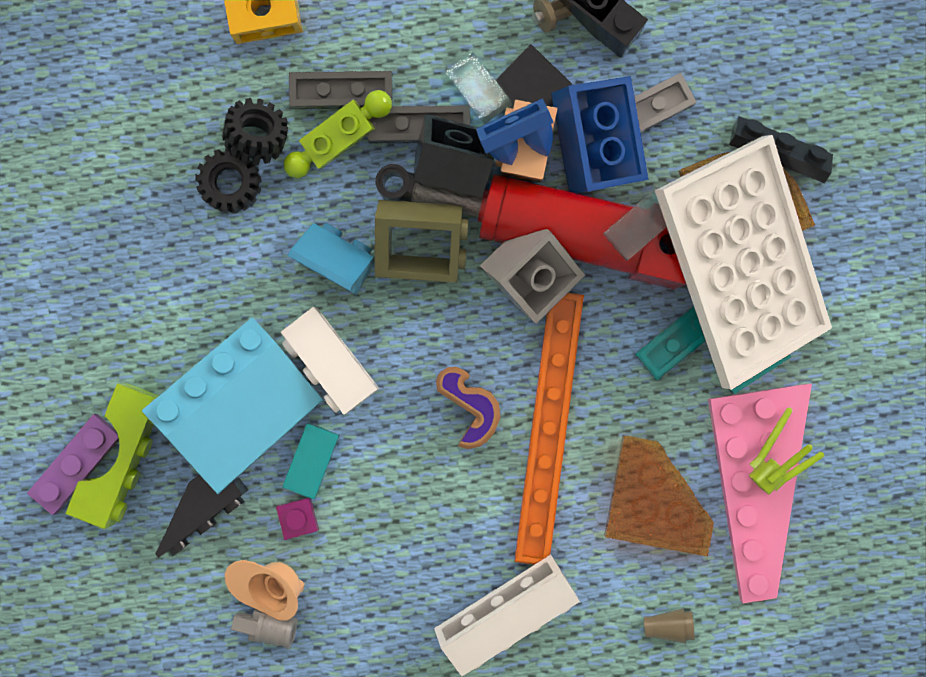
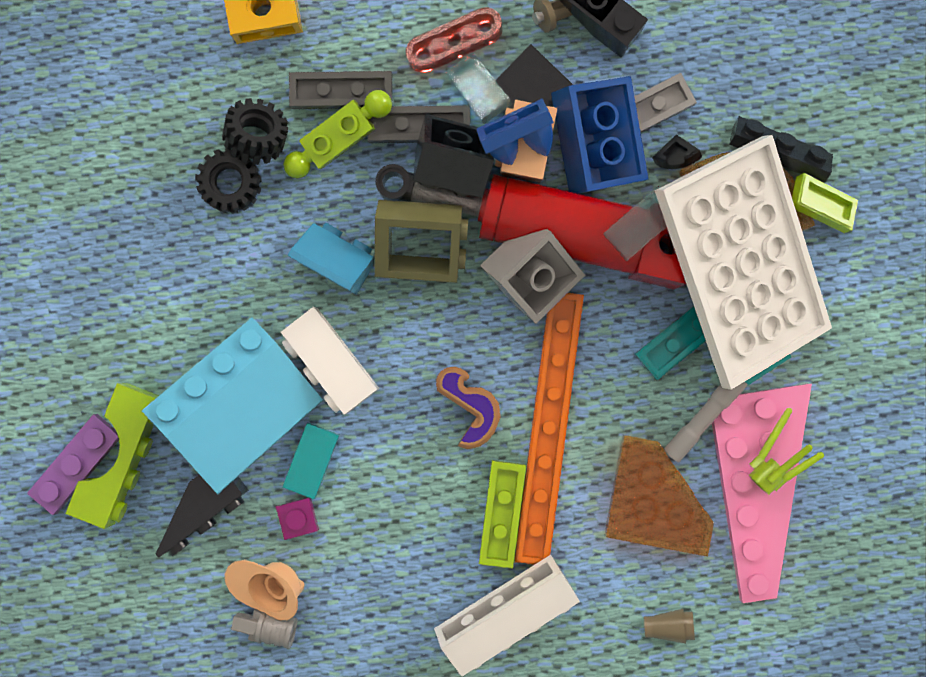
(463, 29): none -> clear red plate
(502, 514): none -> lime plate
(677, 154): none -> black tile
(691, 433): none -> light grey piece
(824, 203): none -> lime tile

